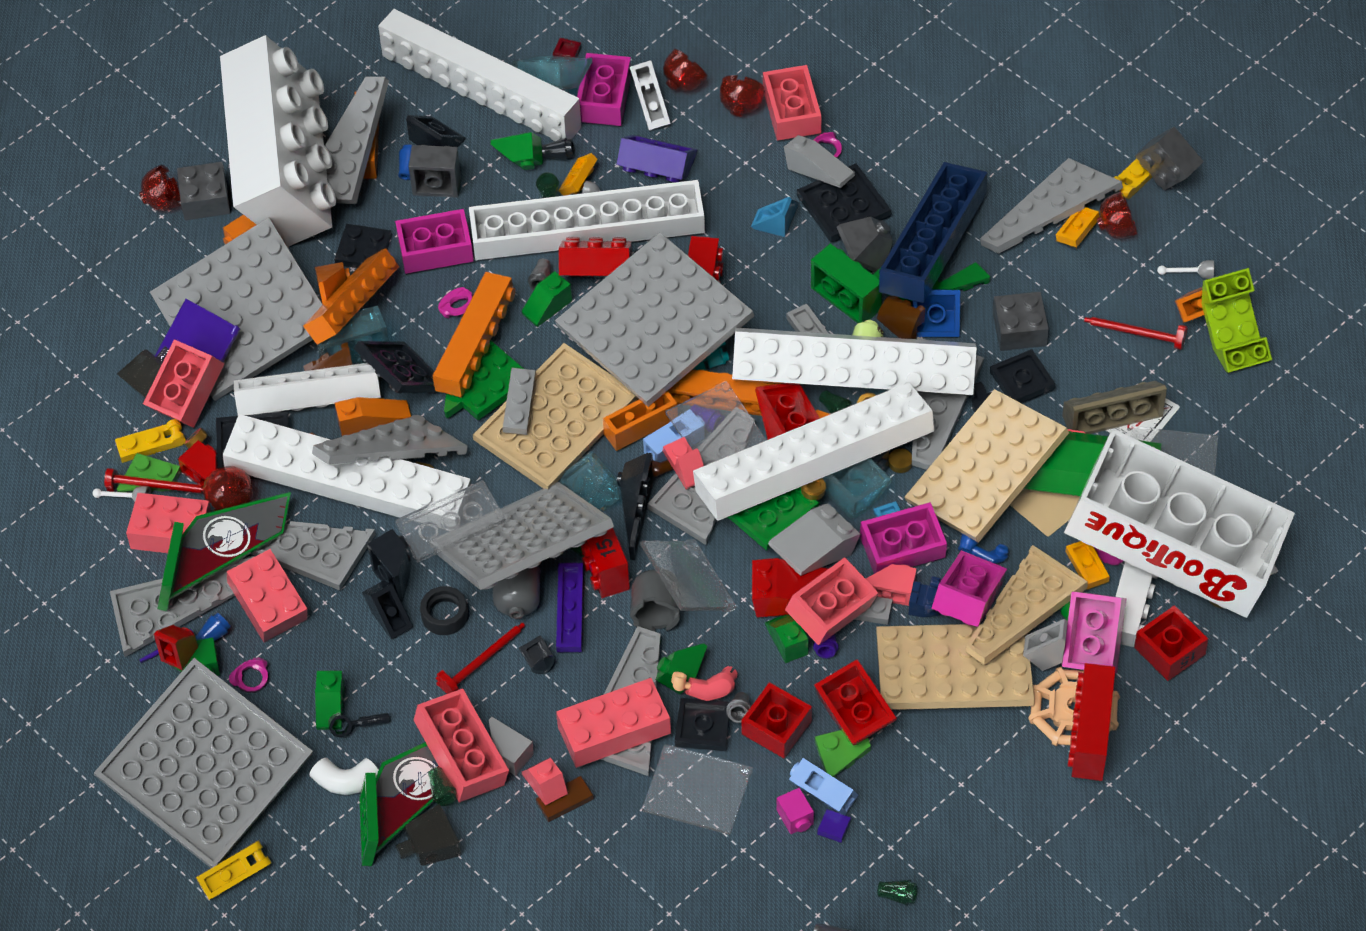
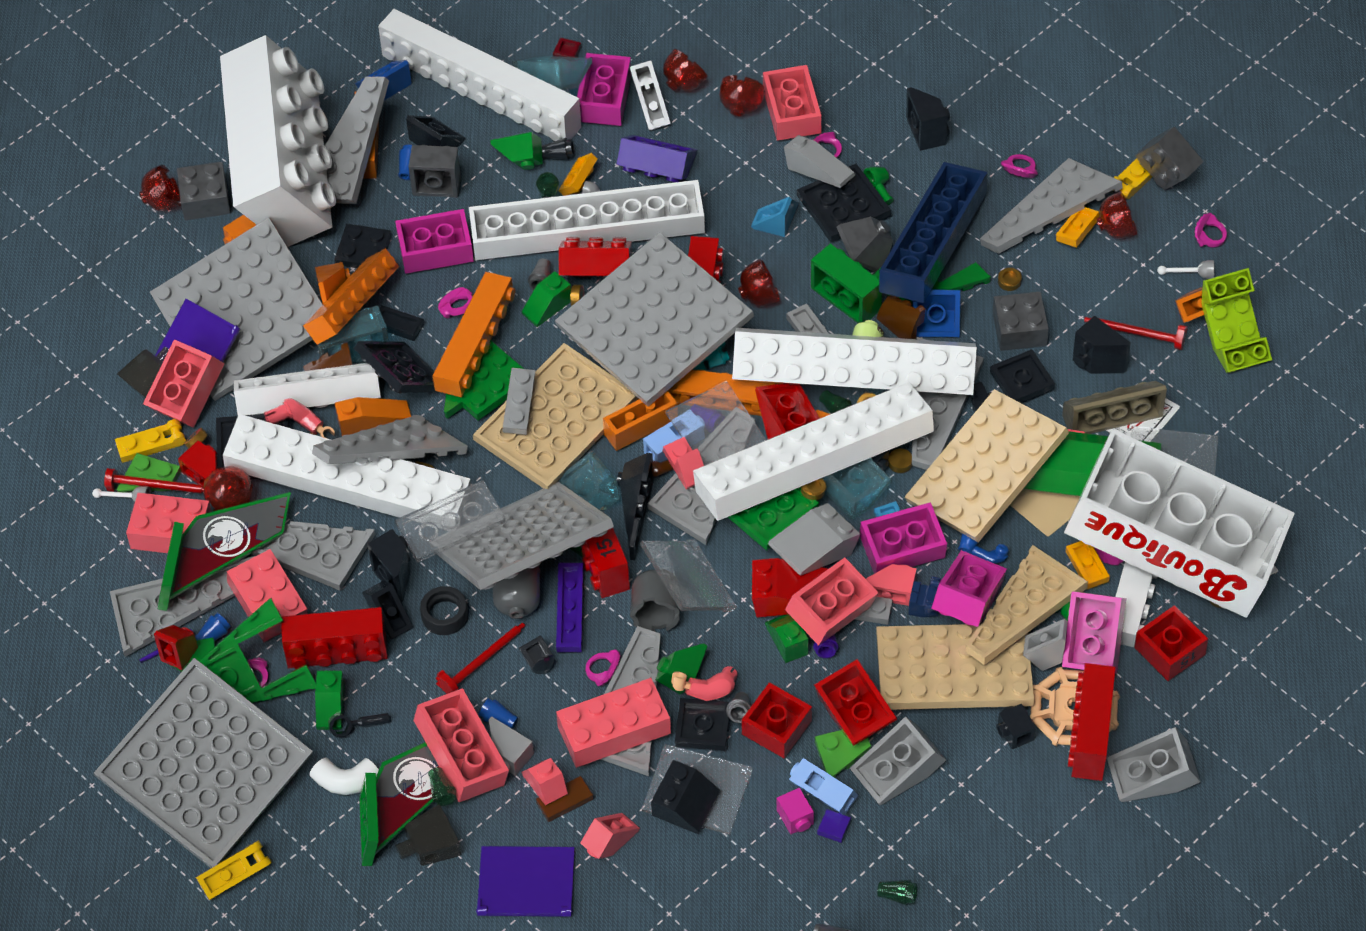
(232, 666): none -> green wing
(298, 412): none -> coral arm
(334, 637): none -> red brick
(398, 75): none -> blue slope
(401, 323): none -> black tile
(494, 709): none -> blue cone
(525, 881): none -> dark purple piece
(577, 293): none -> pearl gold tile
(602, 678): none -> dark pink piece
(608, 835): none -> coral slope
(684, 797): none -> black slope
(758, 285): none -> clear red cylinder
(878, 177): none -> green bar
(897, 762): none -> light grey slope
(927, 119): none -> black slope
(1009, 279): none -> pearl gold tile
(1016, 726): none -> black brick
(1028, 172): none -> dark pink piece
(1100, 348): none -> black slope
(1154, 767): none -> light grey slope
(1202, 239): none -> dark pink piece

